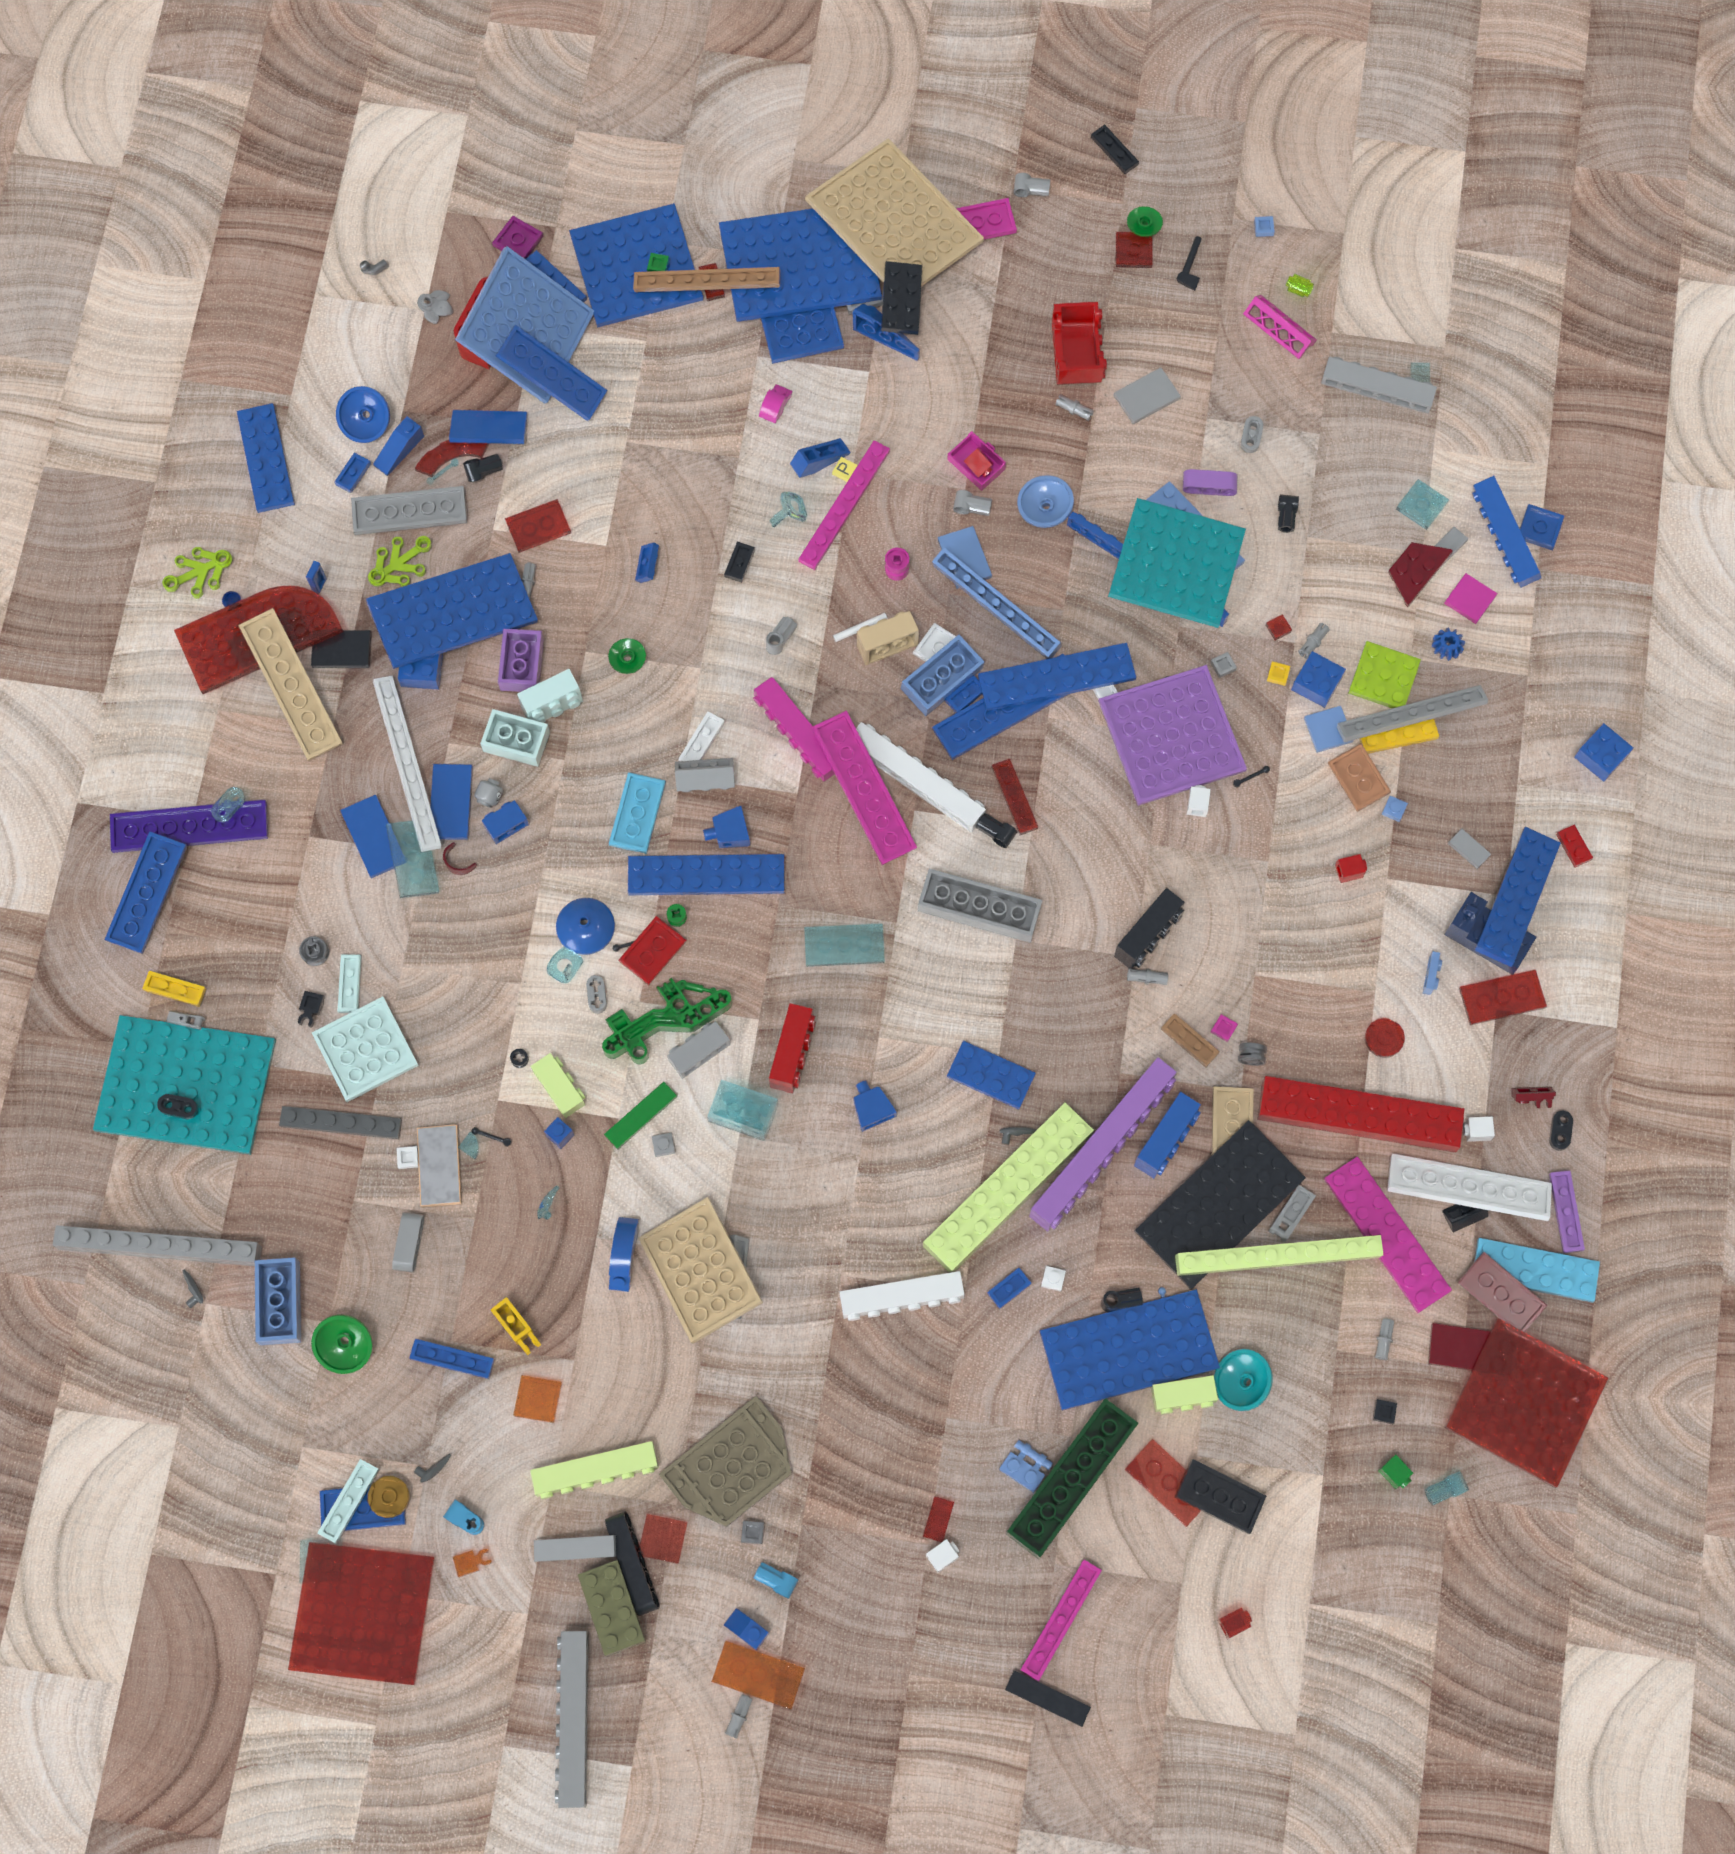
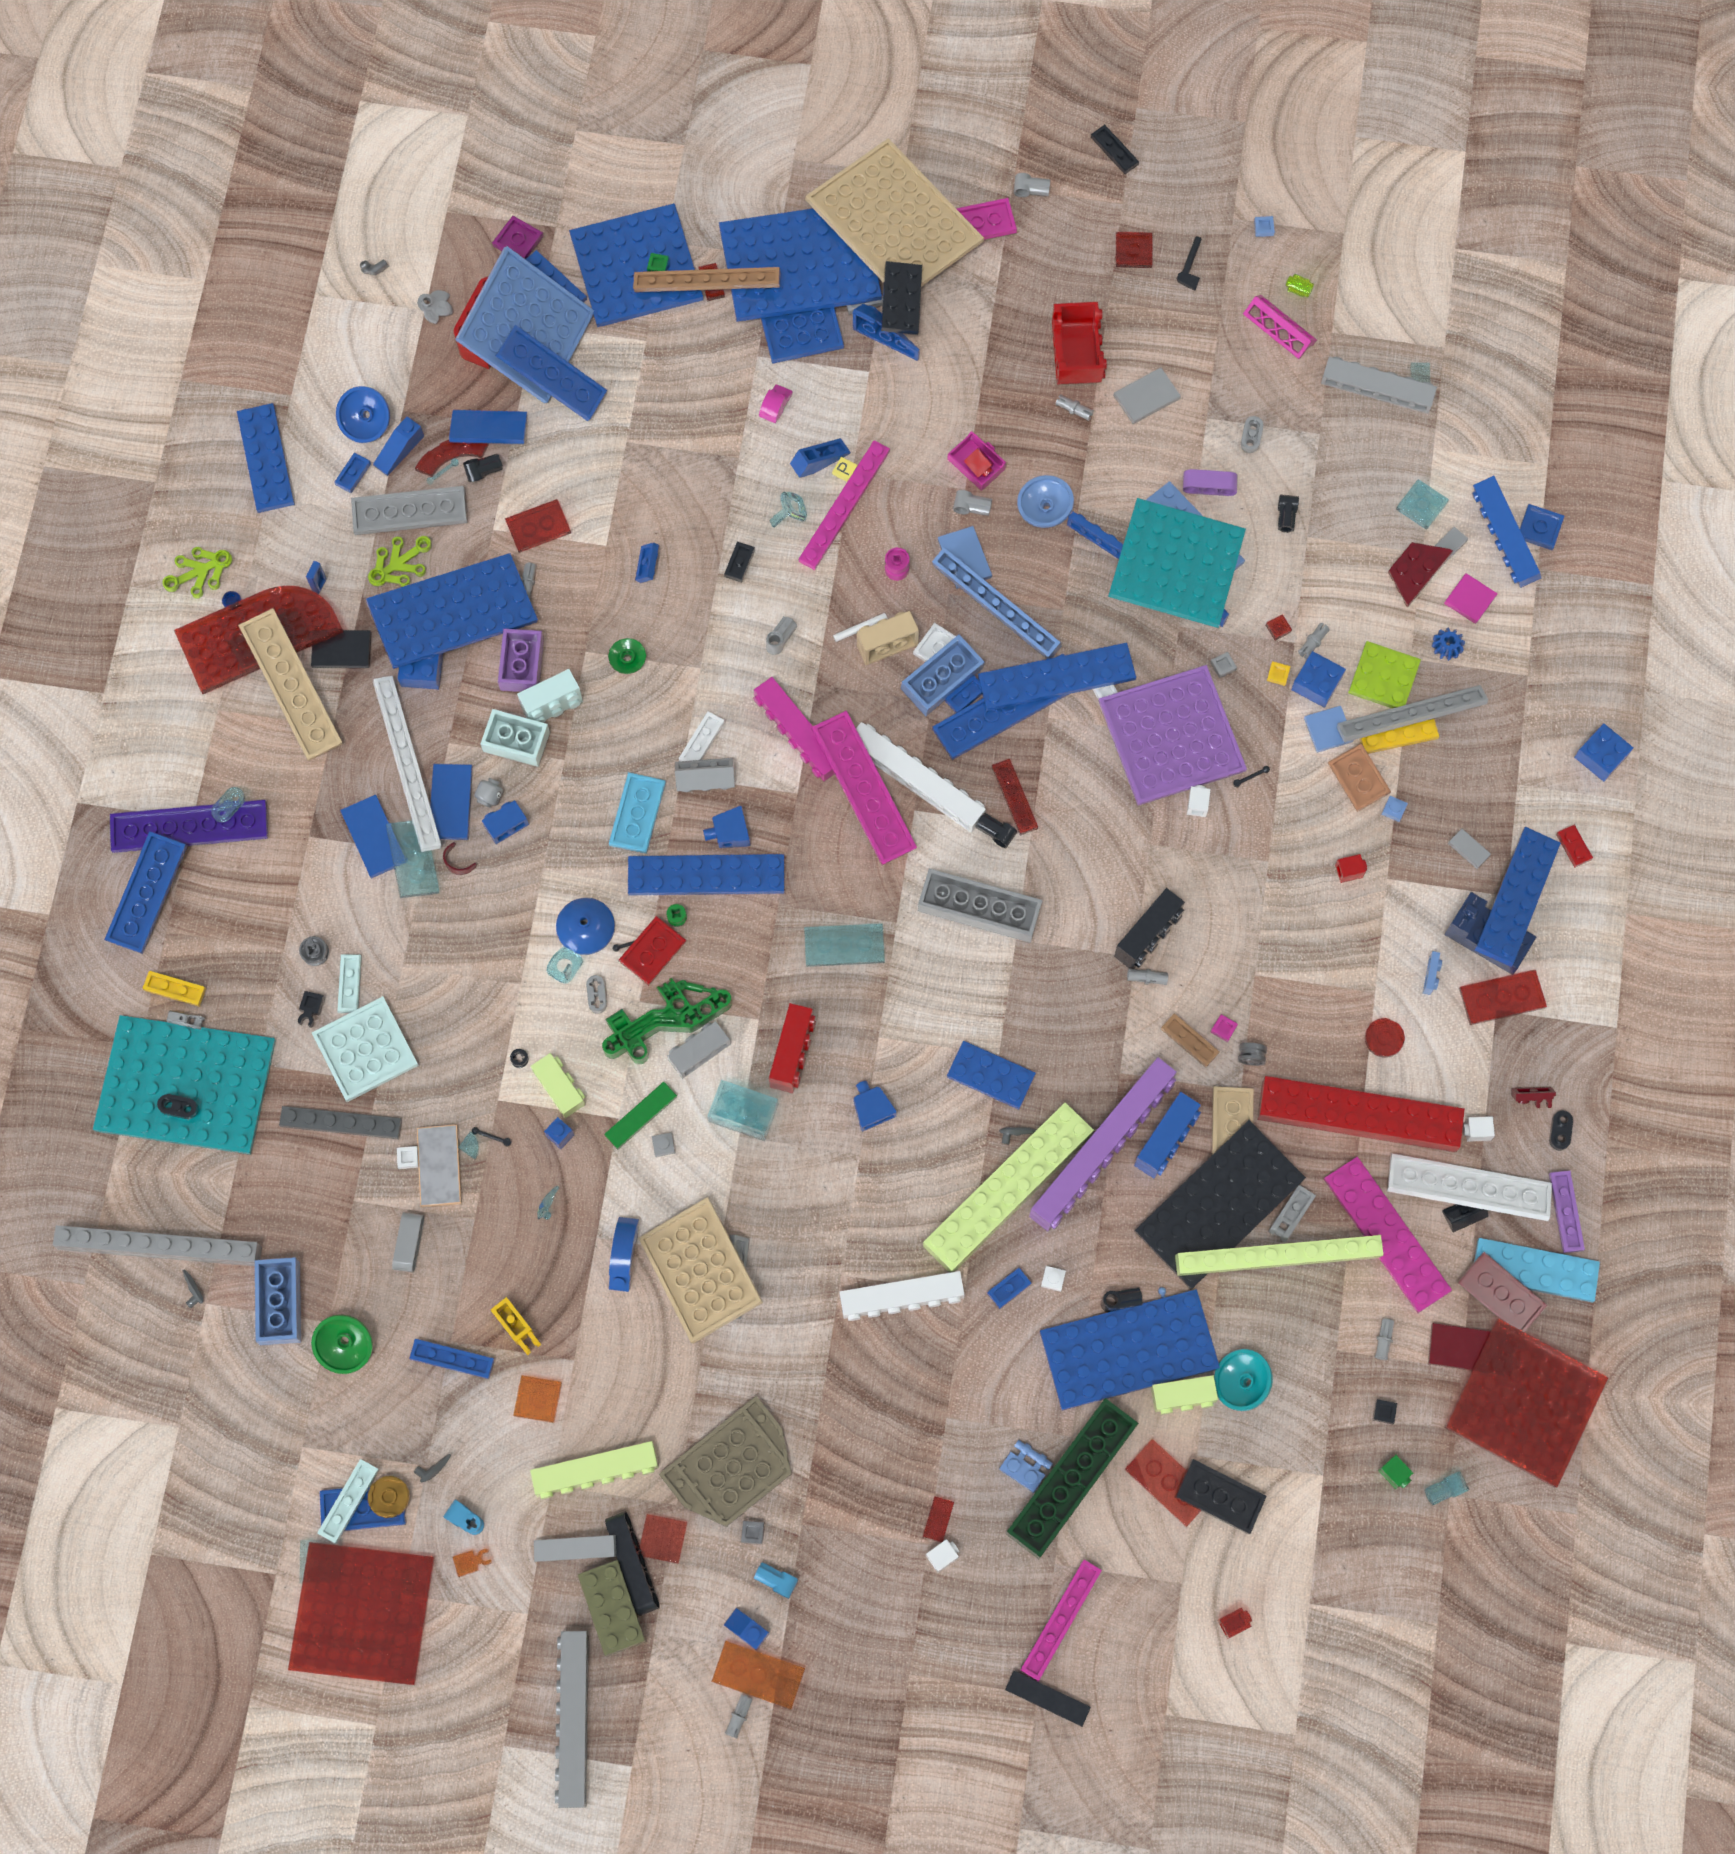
(1144, 221): green dish -> none

